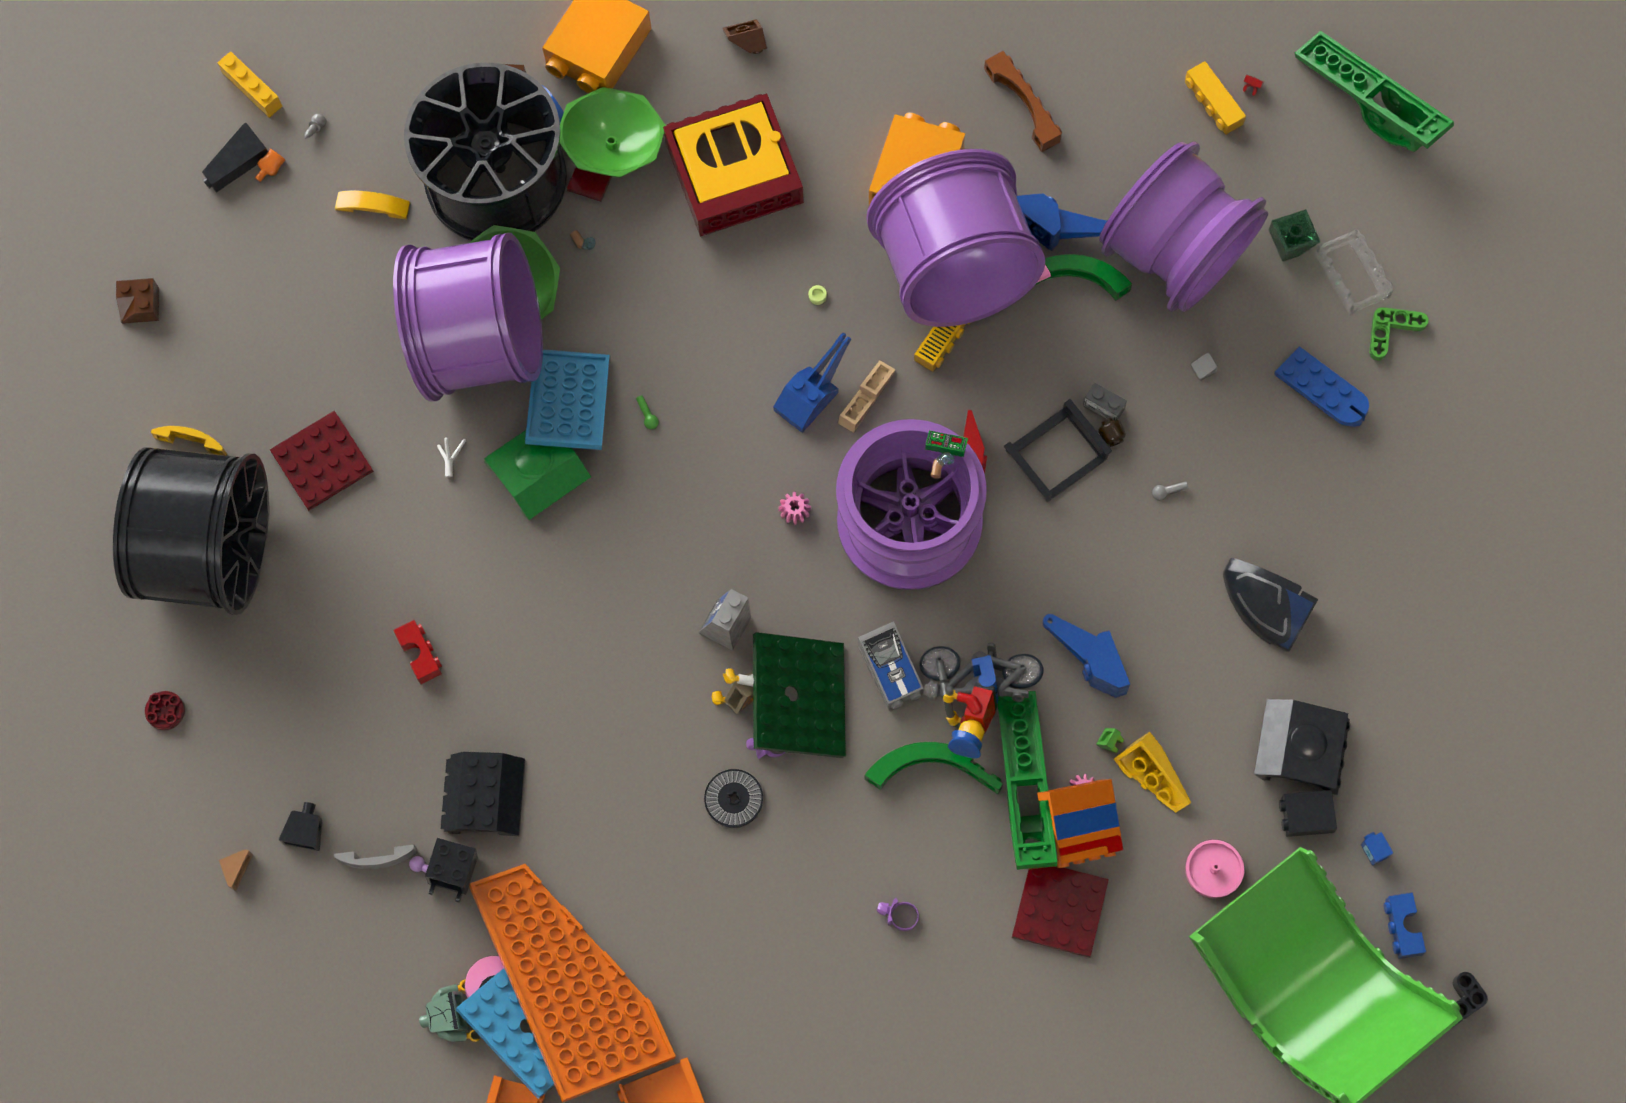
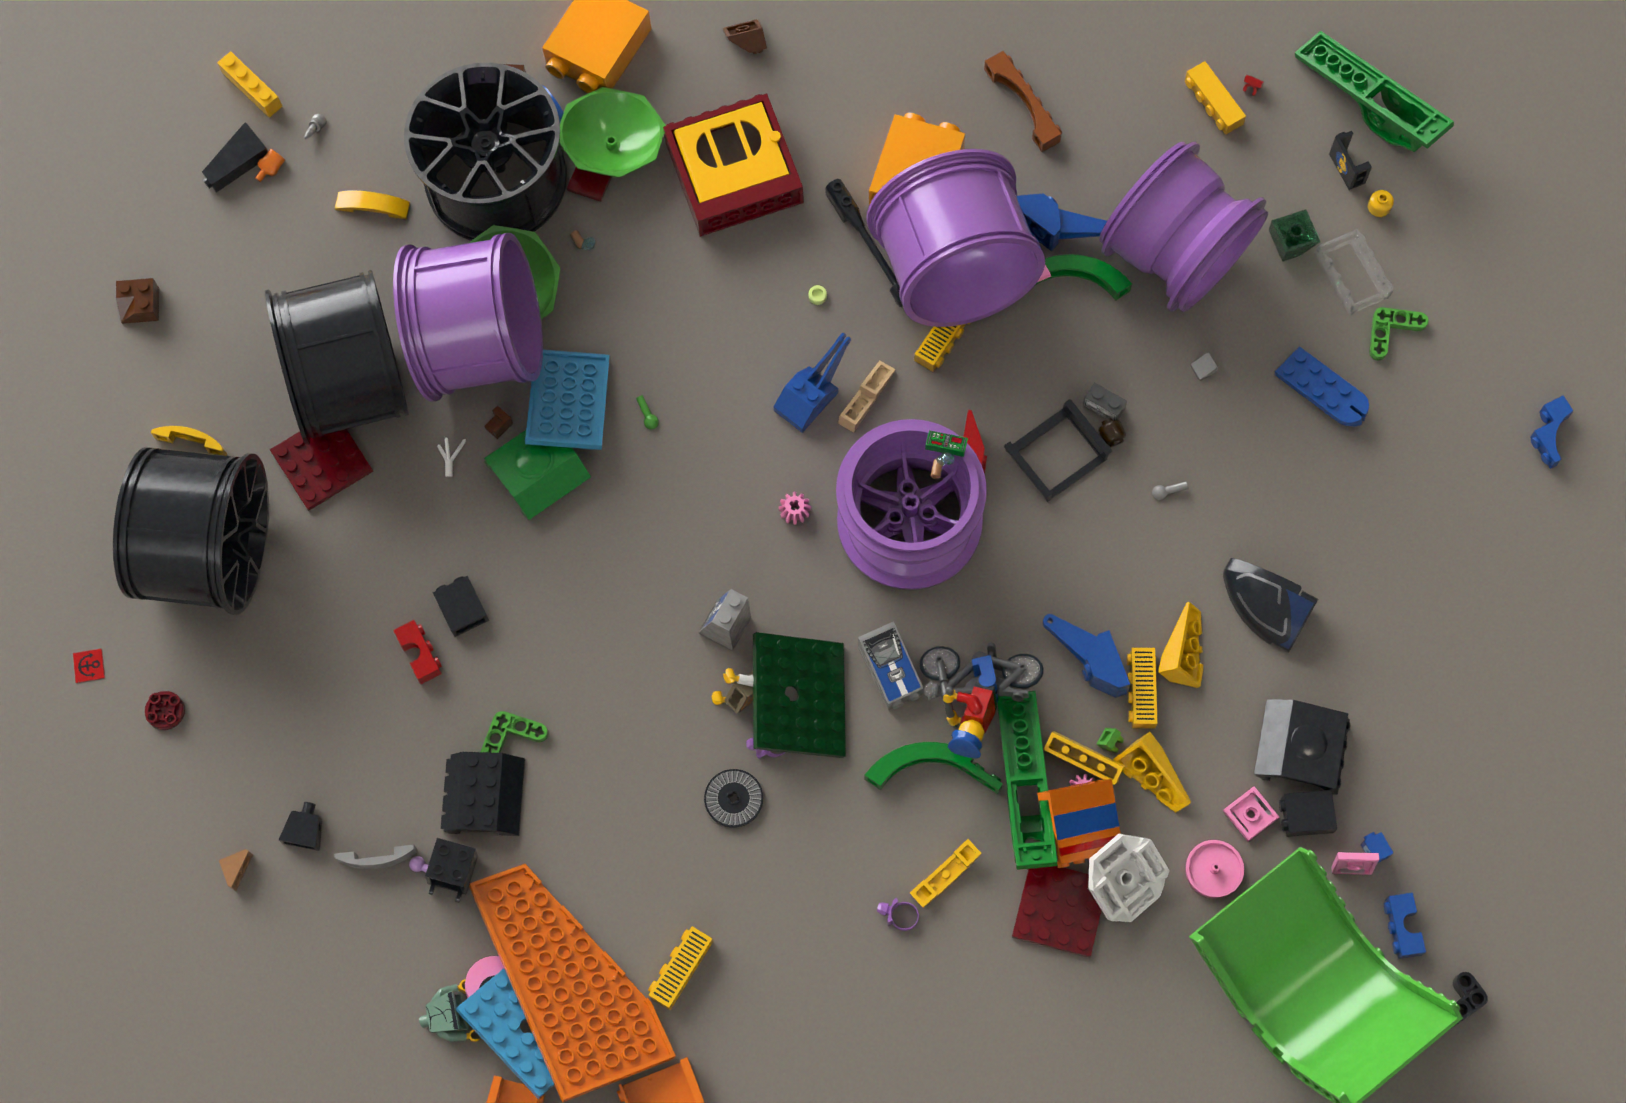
(88, 665): none -> red sticker
(336, 355): none -> black wheel
(460, 606): none -> black brick
(499, 423): none -> reddish brown panel
(509, 727): none -> bright green beam
(680, 968): none -> yellow brick
(849, 211): none -> black bar
(946, 873): none -> yellow slope
(1084, 757): none -> yellow brick
(1142, 874): none -> white piece
(1143, 688): none -> yellow brick
(1181, 655): none -> yellow wedge
(1246, 803): none -> bright pink piece
(1351, 174): none -> black panel
(1355, 863): none -> bright pink piece
(1380, 203): none -> yellow head
(1545, 437): none -> blue arch

